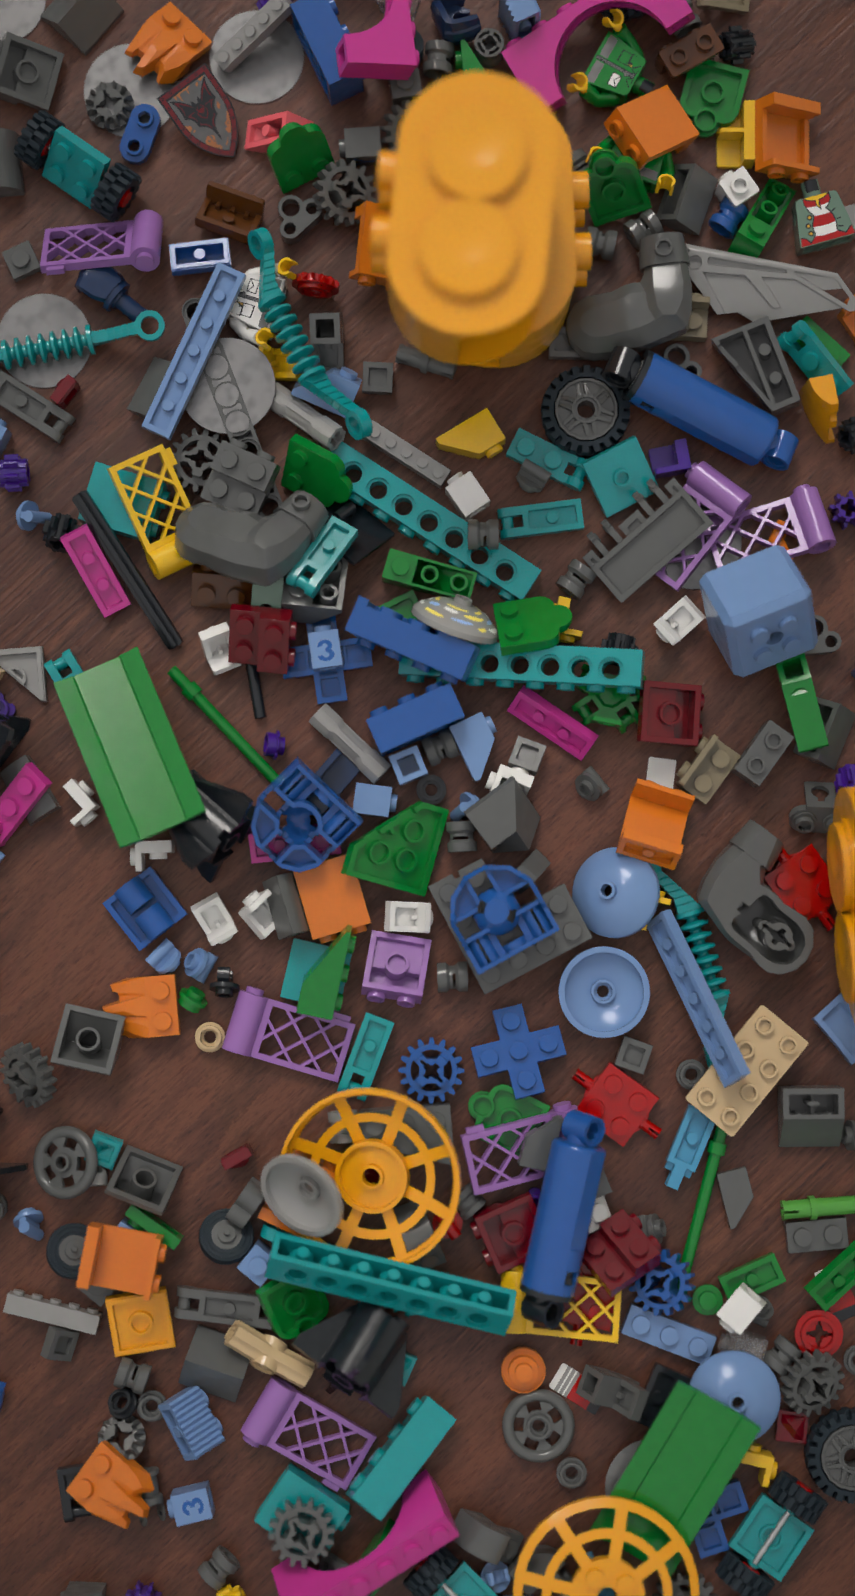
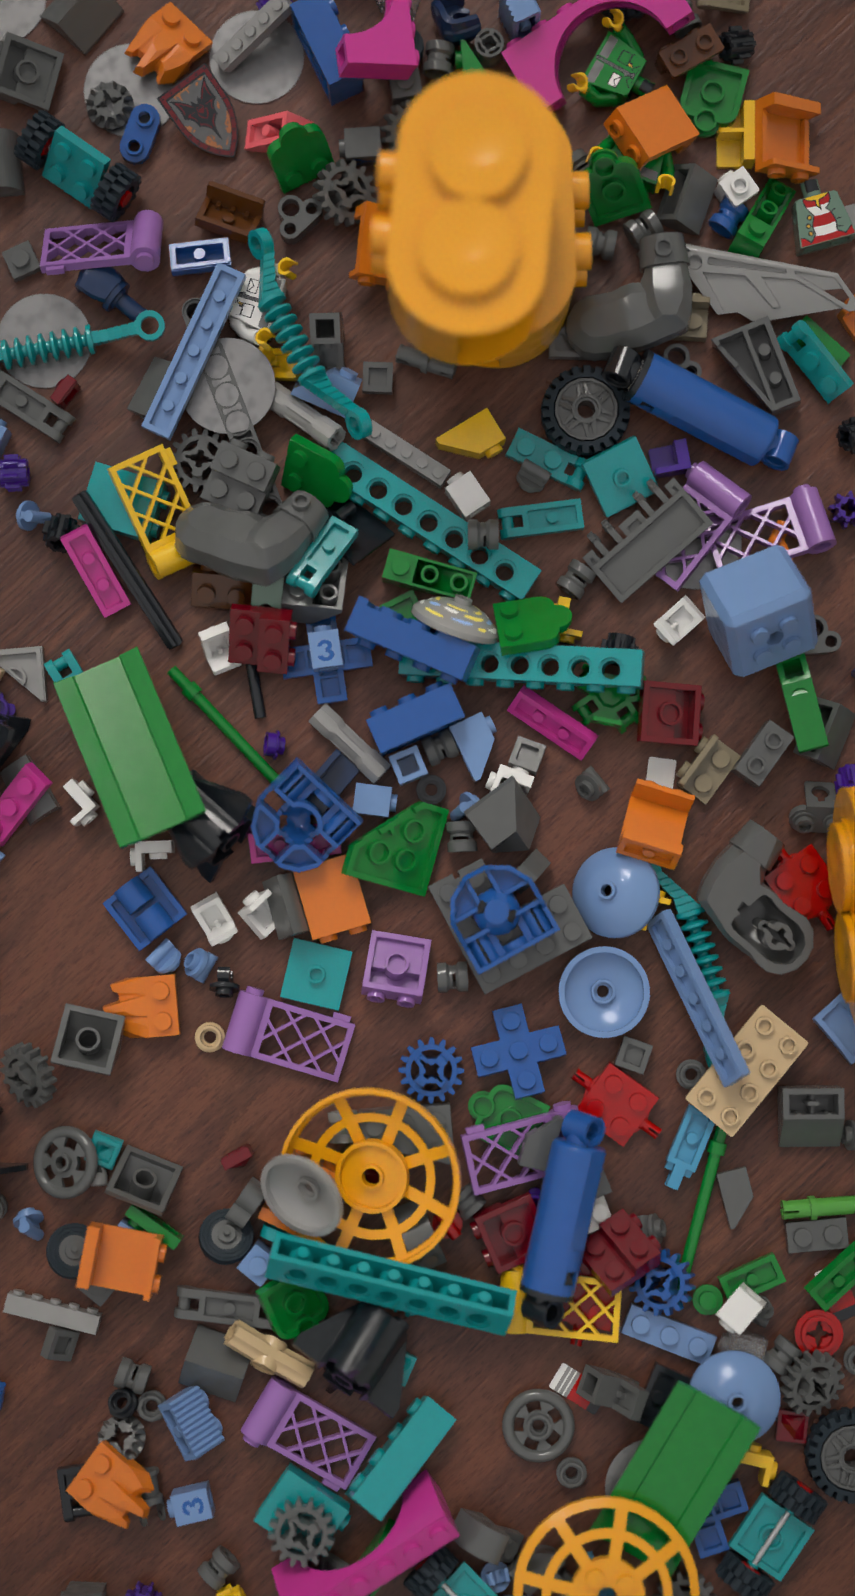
(140, 1324): light orange plate -> none
(192, 999): green plate -> none
(316, 285): red gear -> none
(321, 983): green slope -> none
(366, 1052): teal plate -> none
(408, 916): white bracket -> none
(523, 1370): orange plate -> none
(821, 405): light orange slope -> none

